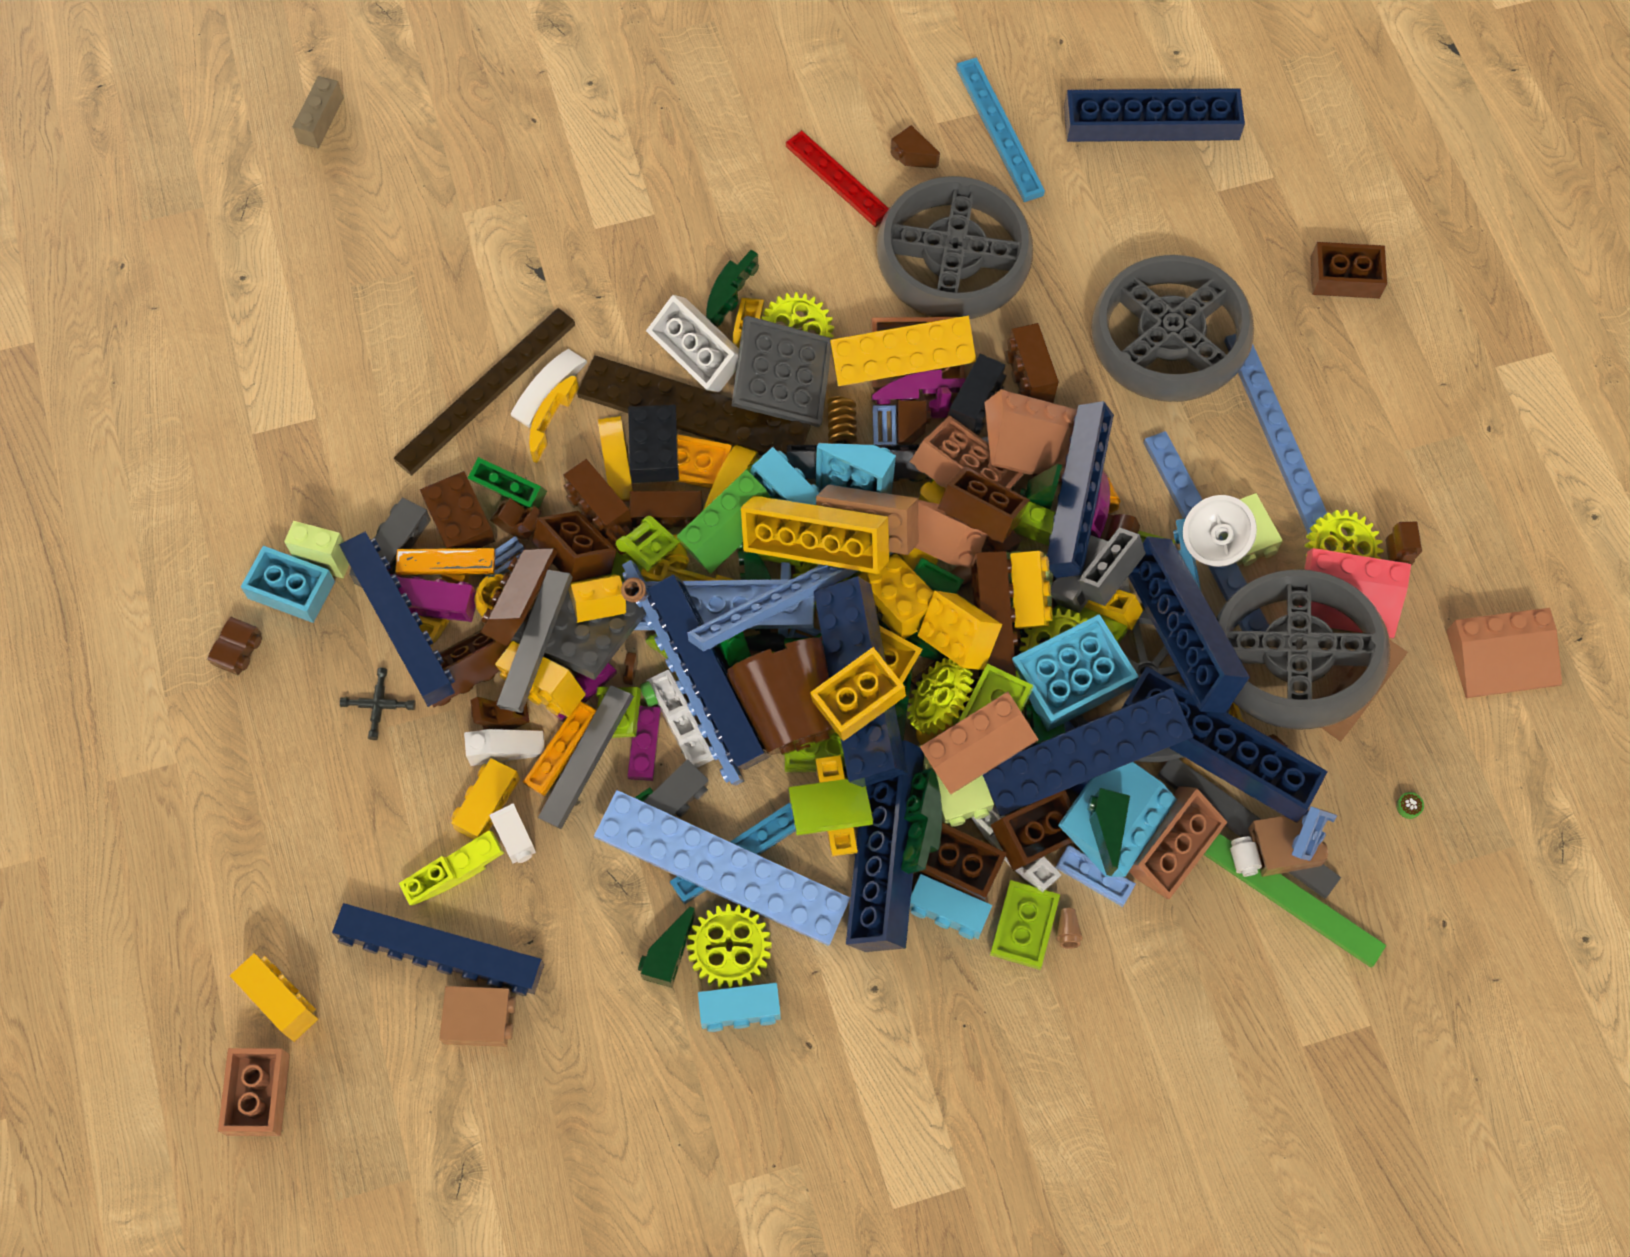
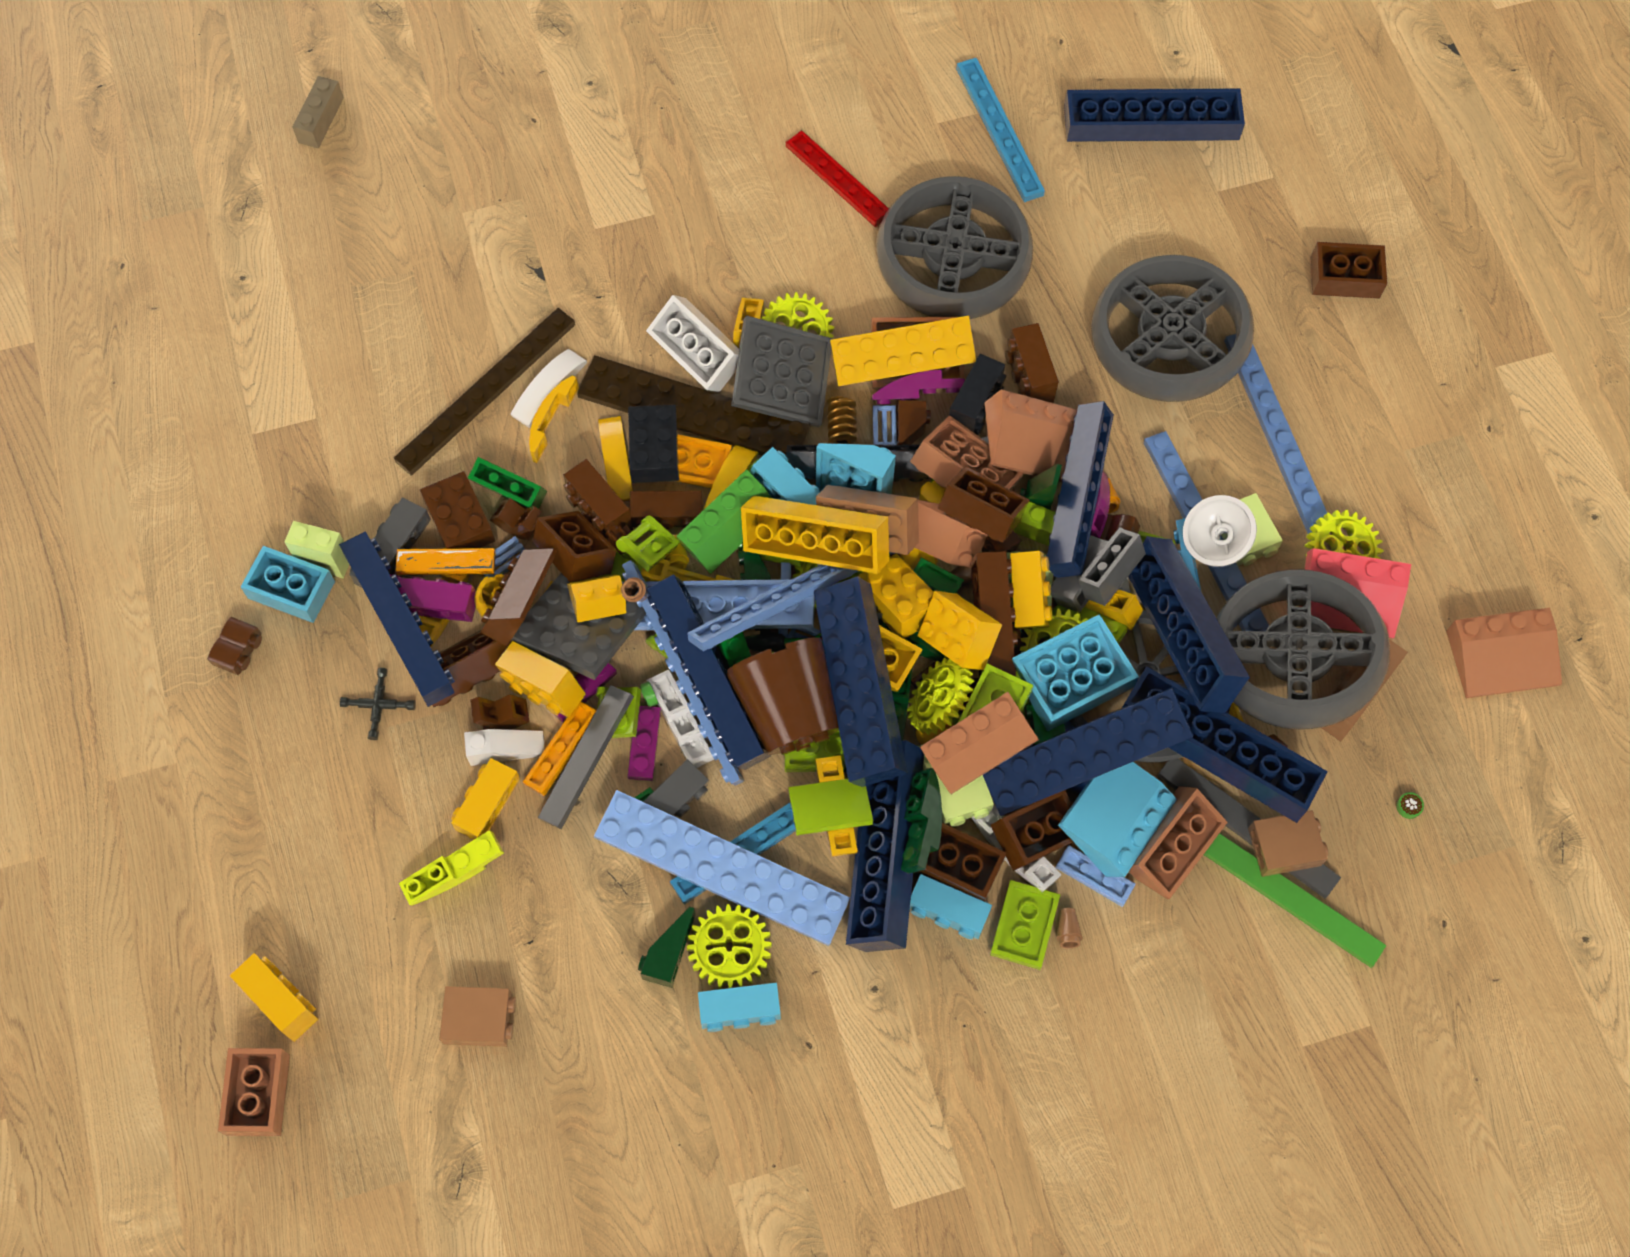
(438, 949): dark blue brick -> none
(513, 834): white slope -> none
(534, 641): tile -> none
(632, 663): reddish brown tile -> none
(726, 287): dark green slope -> none
(858, 694): yellow brick -> none
(914, 149): reddish brown slope -> none
(941, 405): magenta piece -> none
(1108, 824): dark green slope -> none
(1245, 856): white brick -> none
(1311, 832): medium blue wing -> none
(1404, 543): reddish brown brick -> none

